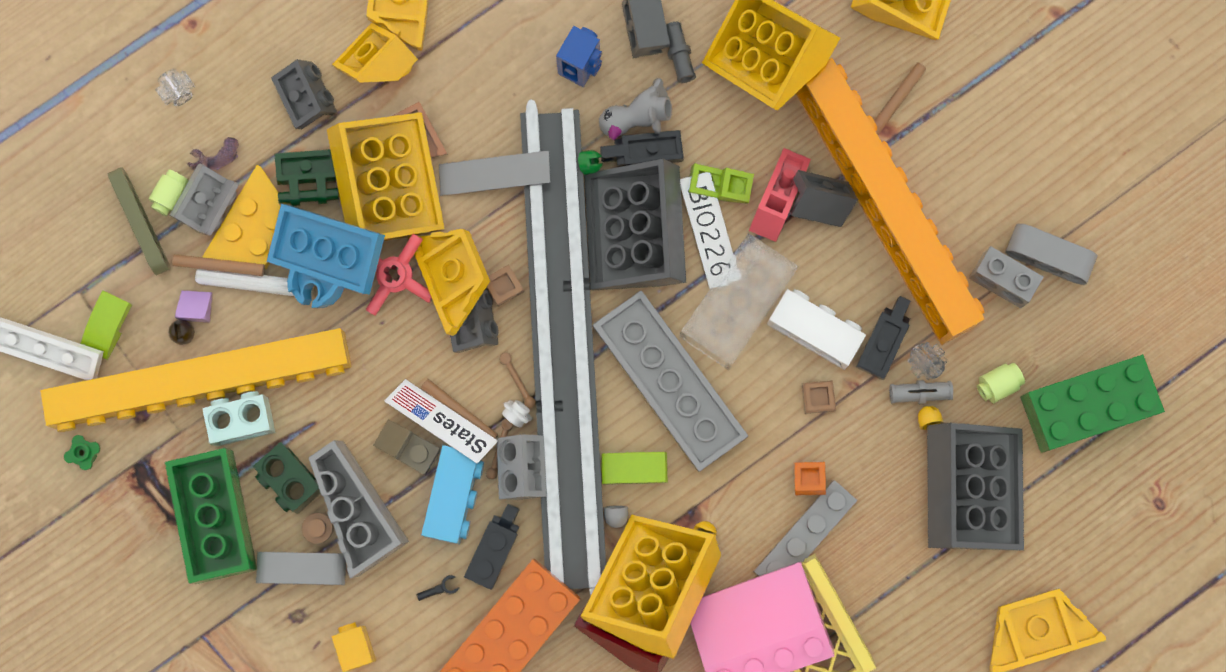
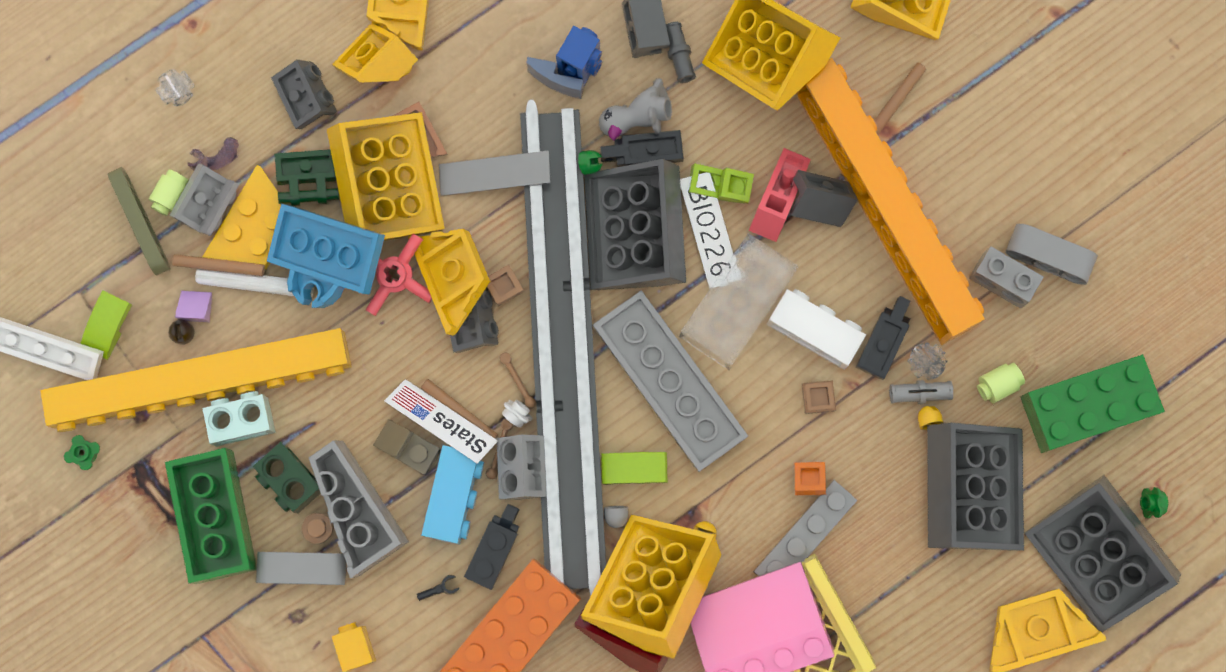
(546, 73): none -> sand blue slope
(1103, 554): none -> dark grey slope
(1153, 502): none -> green plate

